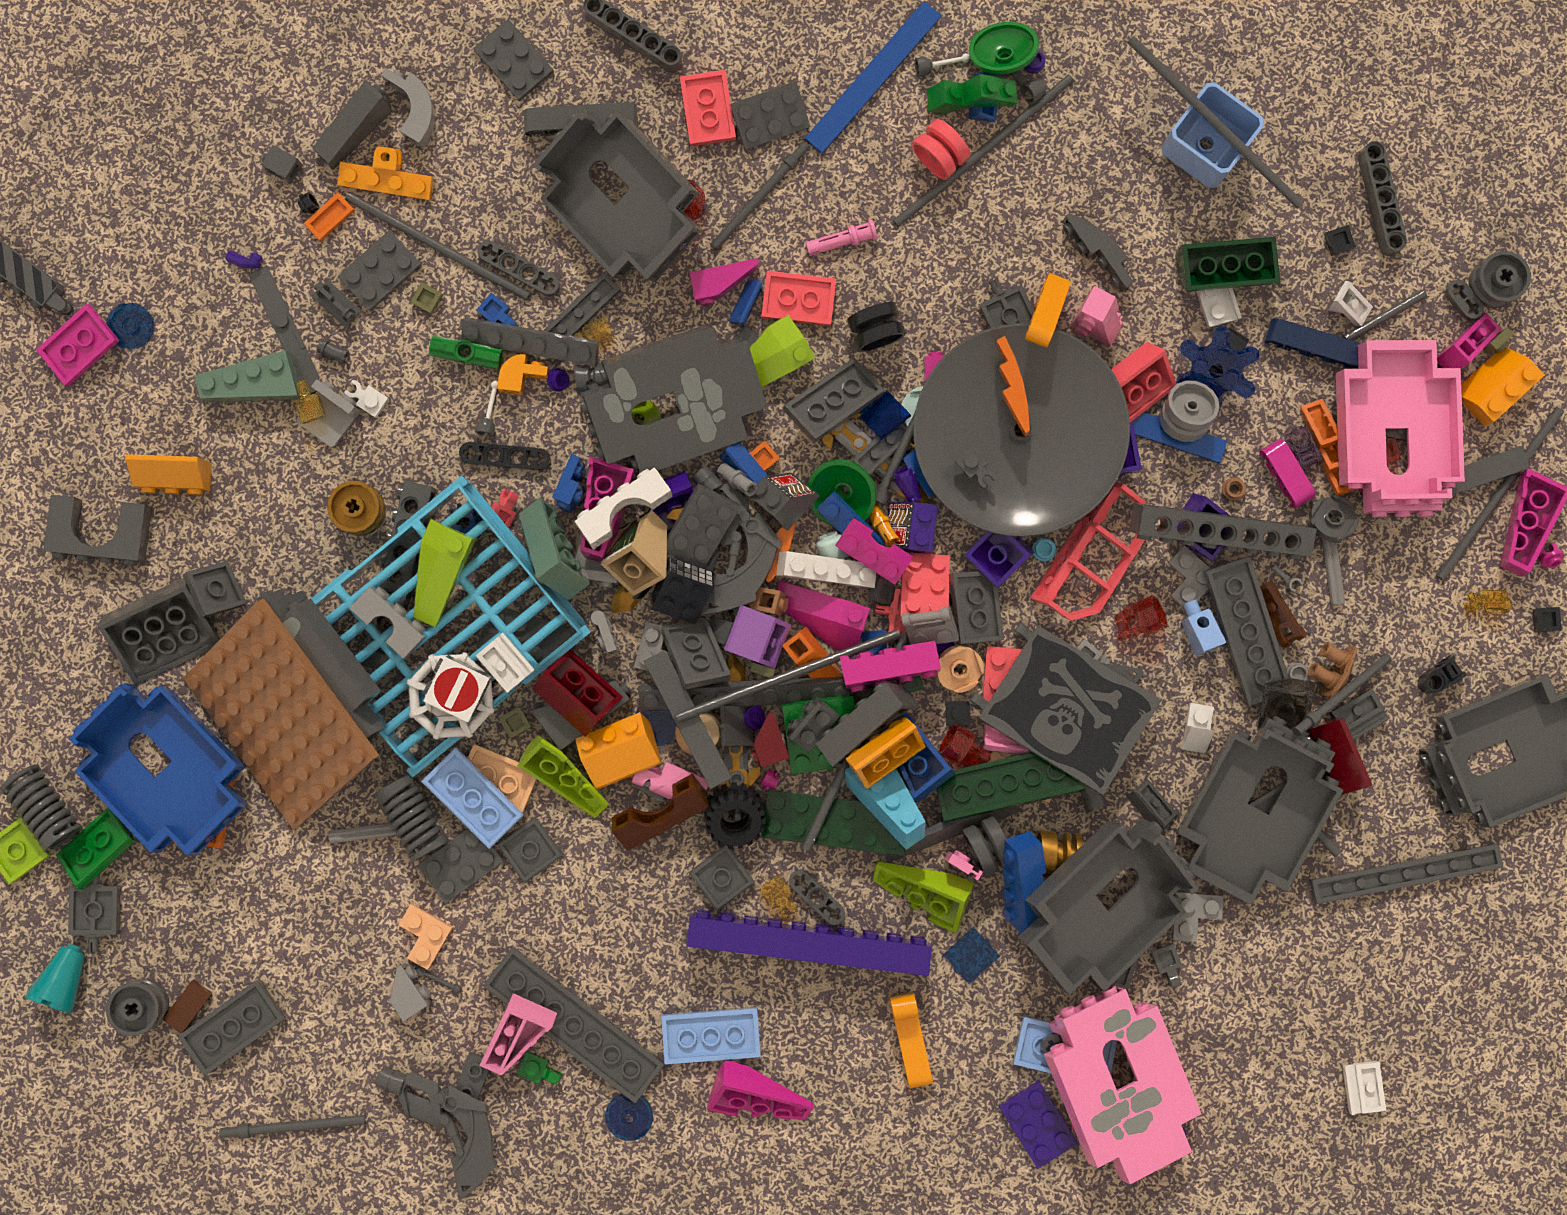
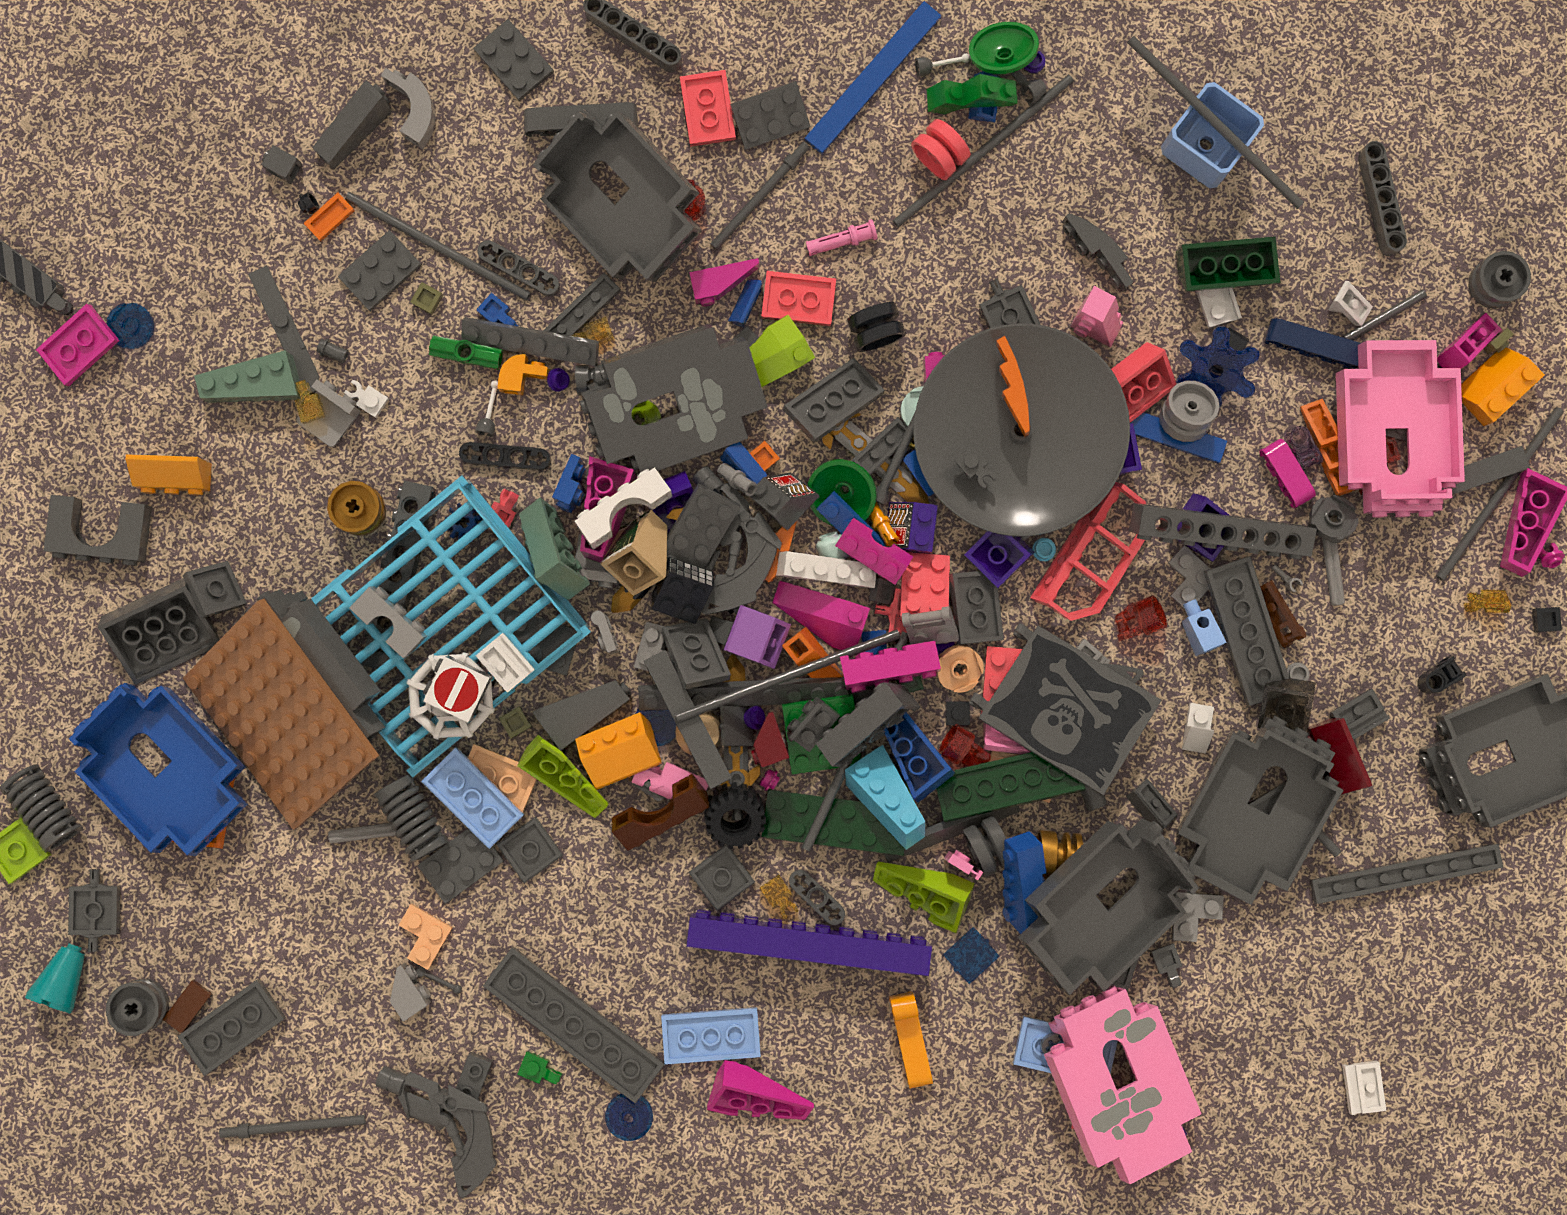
(95, 848): green tile -> none
(252, 262): dark purple arm -> none
(336, 303): dark grey hinge -> none
(386, 176): light orange plate -> none
(440, 565): lime wedge -> none
(517, 1031): bright pink wedge -> none
(577, 692): dark red slope -> none
(761, 672): olive plate -> none
(763, 600): medium nougat brick -> none
(884, 415): clear blue piece -> none
(885, 752): light orange slope -> none
(907, 482): dark purple cone -> none
(1038, 1124): dark purple plate -> none
(1047, 310): light orange beam -> none
(1241, 489): medium nougat plate -> none
(1314, 717): dark grey bar -> none
(1339, 240): black plate -> none
(1339, 673): medium nougat connector -> none
(1459, 302): dark grey beam -> none

